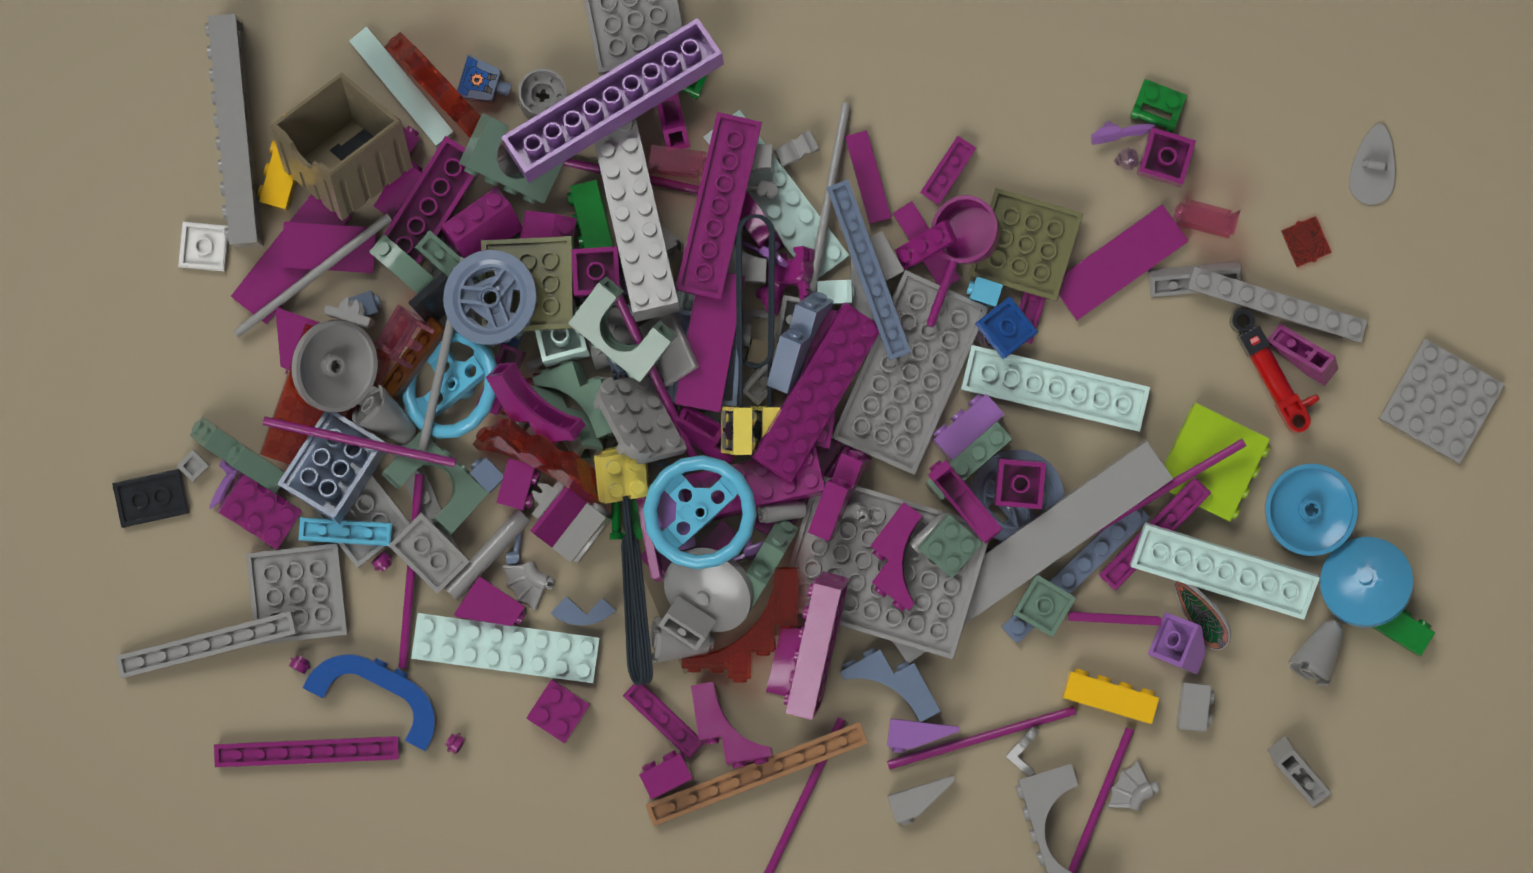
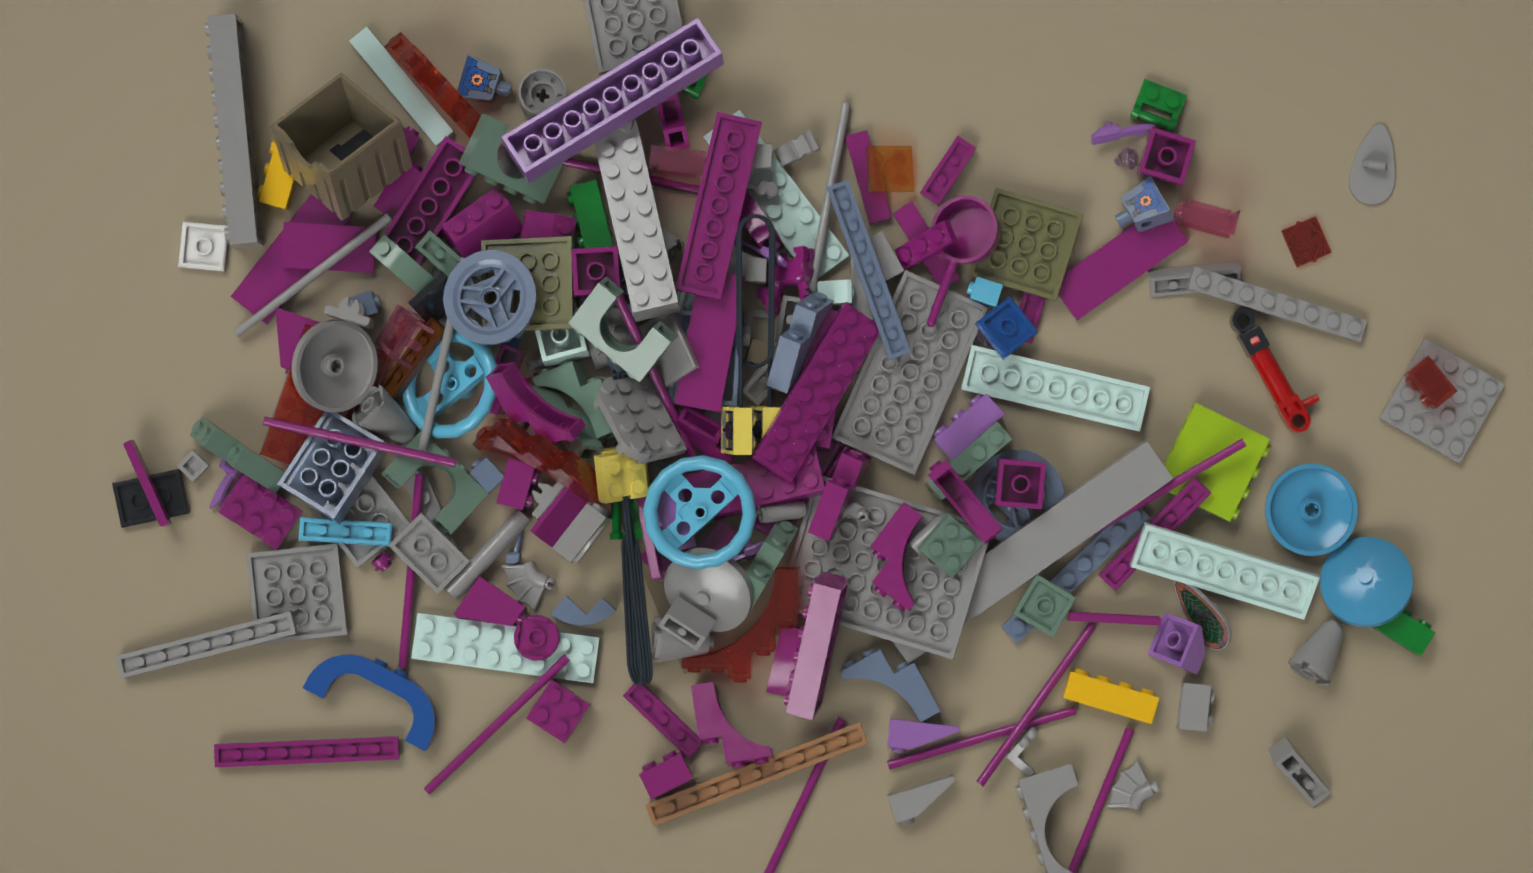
(147, 483): none -> magenta tile
(299, 664): magenta plate -> none
(455, 743): magenta plate -> none
(498, 723): none -> magenta piece
(536, 637): none -> magenta tile
(889, 169): none -> clear orange plate
(1035, 705): none -> magenta piece
(1144, 207): none -> torso
(1304, 354): magenta slope -> none
(1429, 383): none -> clear red brick

